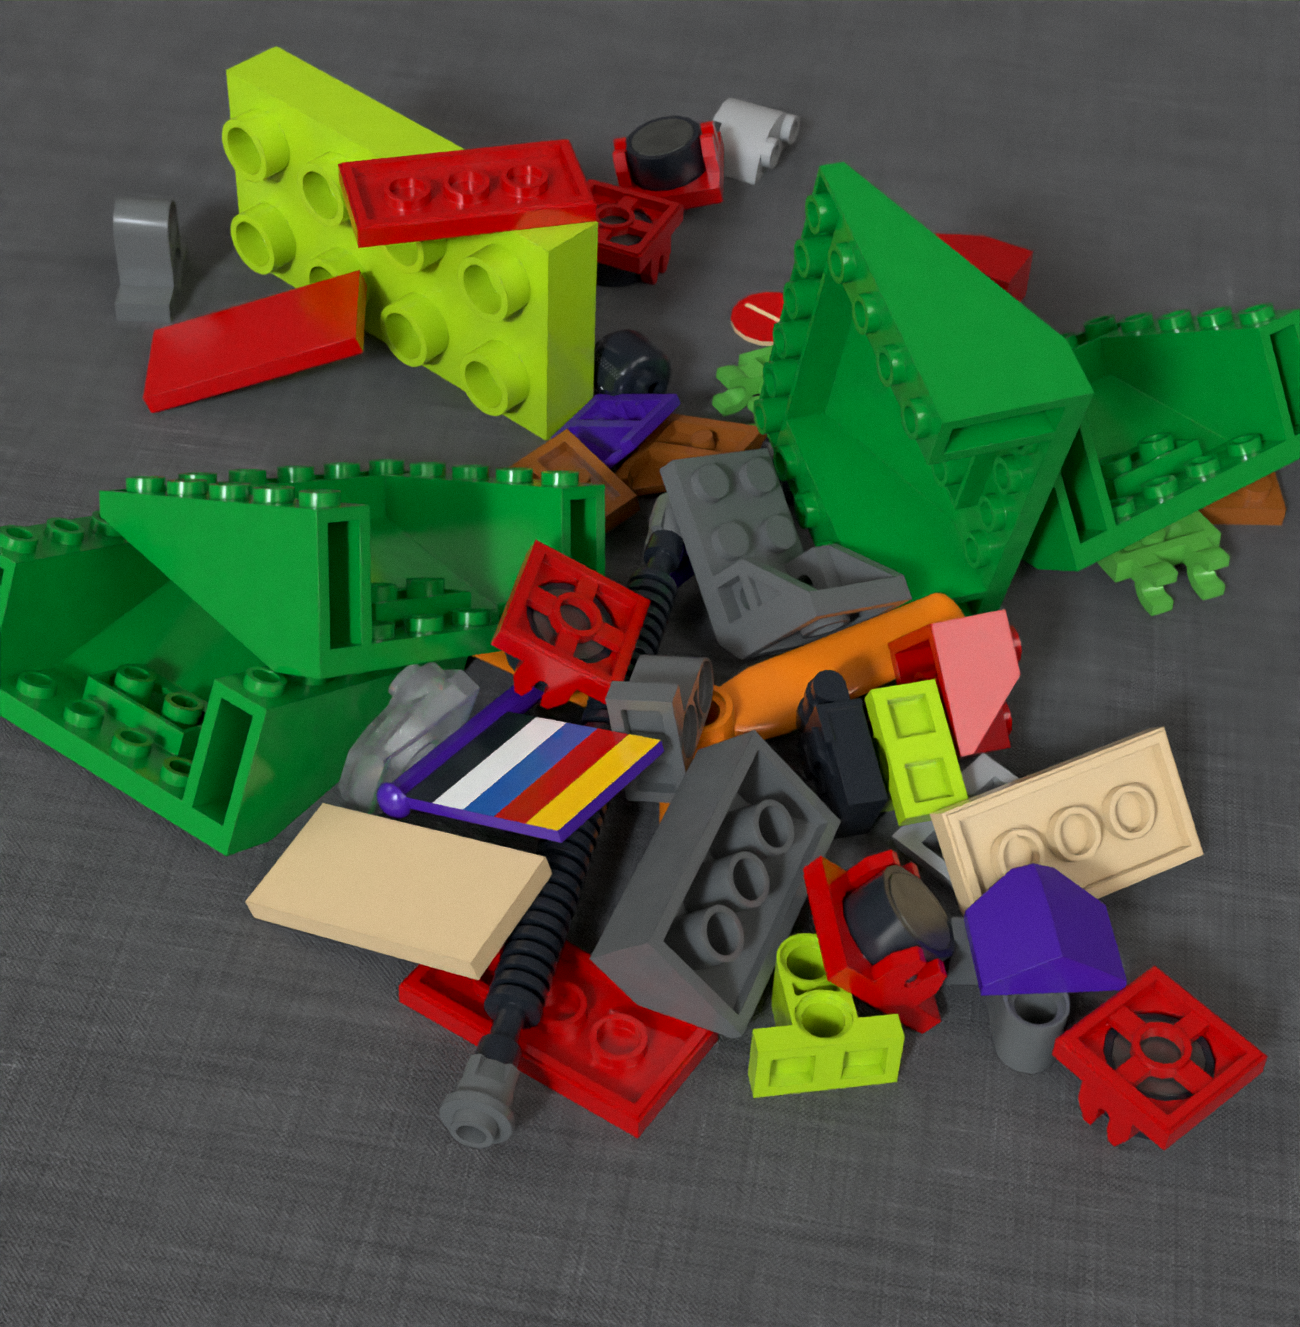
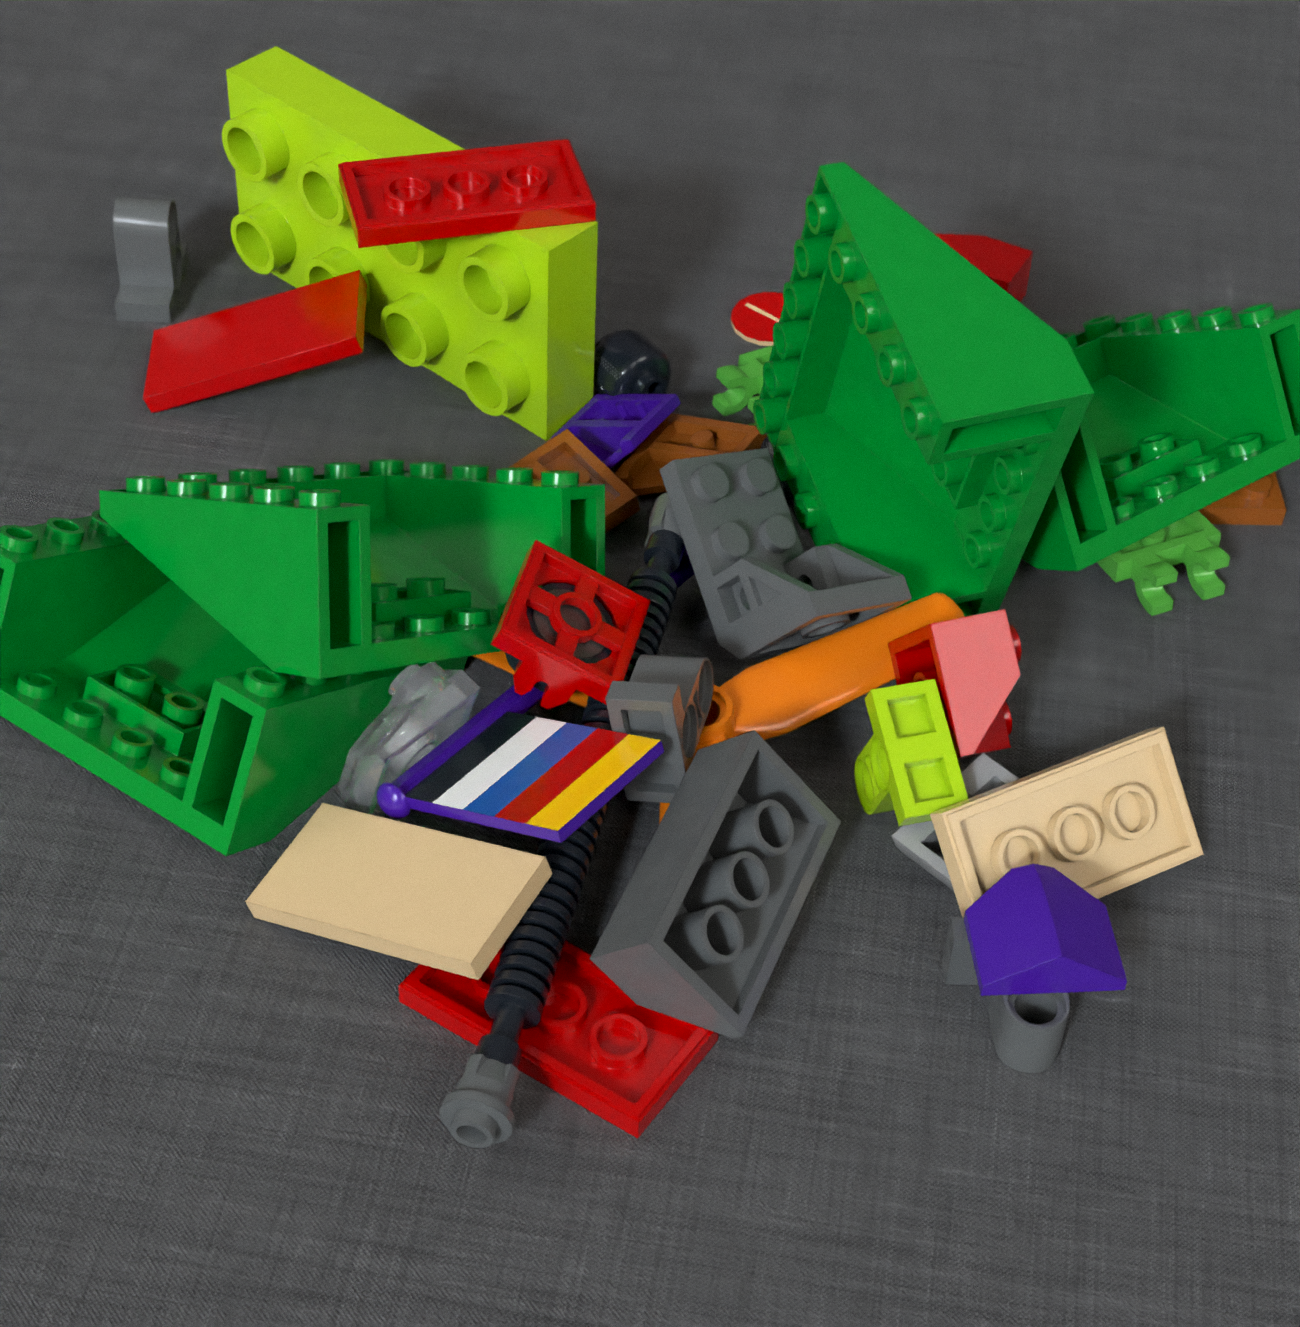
(632, 234): red piece -> none
(673, 161): piece -> none
(753, 138): light grey cylinder -> none
(818, 1032): lime tile -> none
(840, 753): black piece -> none
(881, 935): piece -> none
(1155, 1061): red piece -> none

